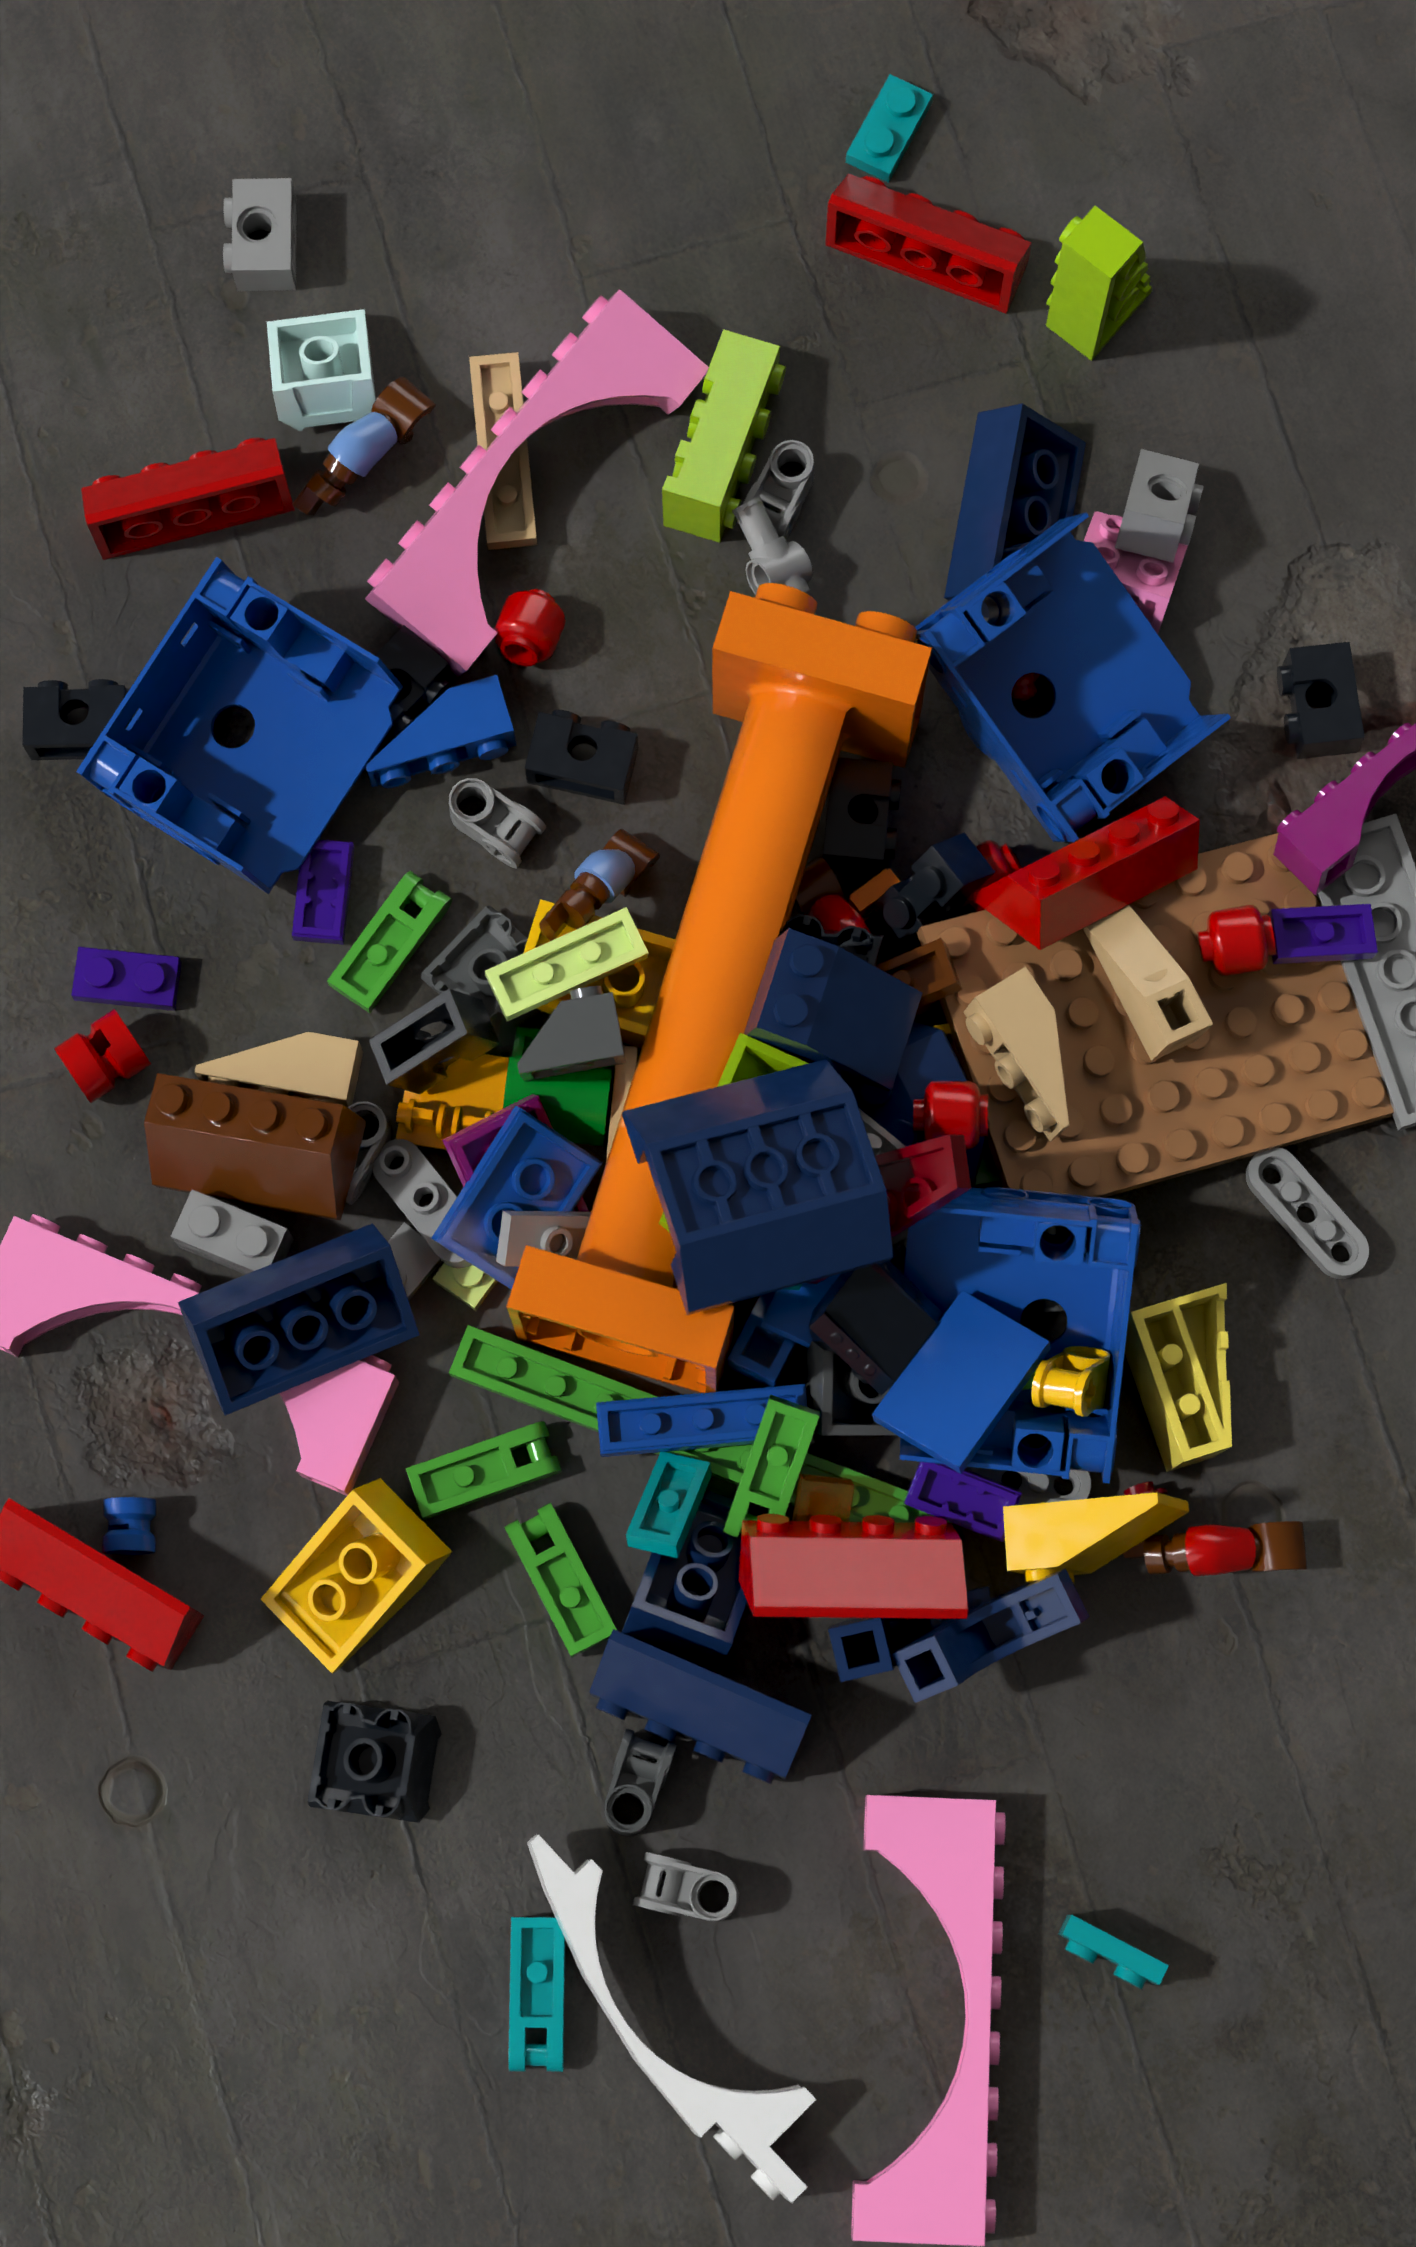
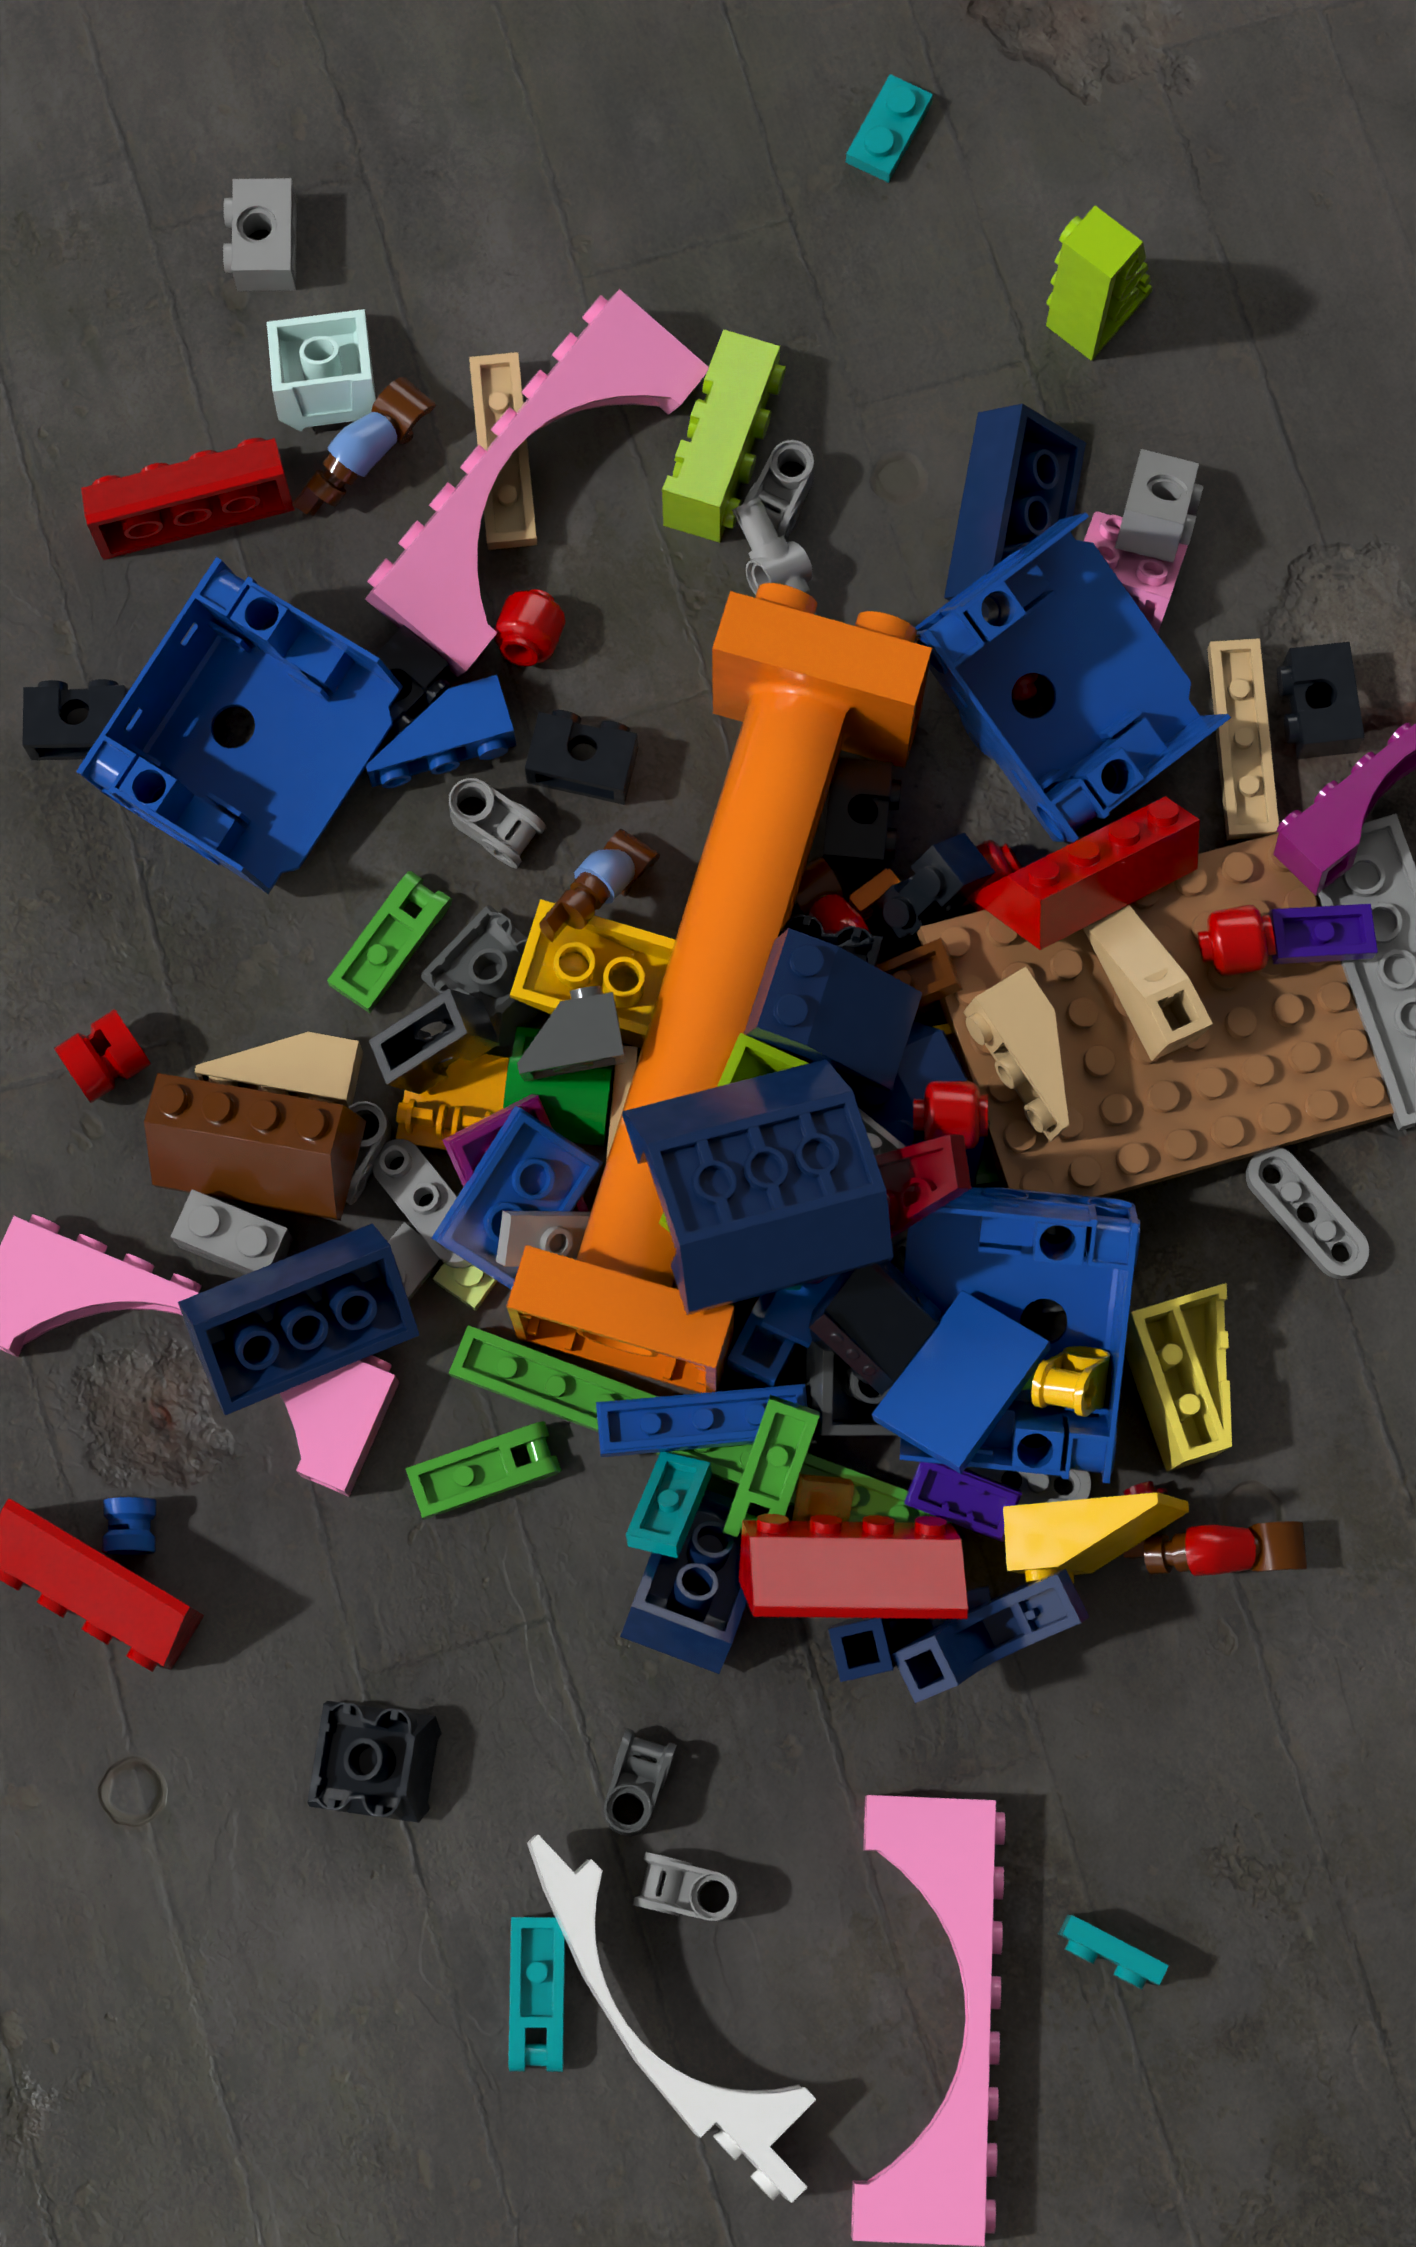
(126, 978): dark purple plate -> none
(324, 893): dark purple plate -> none
(355, 1573): yellow slope -> none
(562, 1582): bright green plate -> none
(566, 964): yellowish green plate -> none
(698, 1705): dark blue slope -> none
(926, 241): red slope -> none
(1243, 739): none -> tan plate

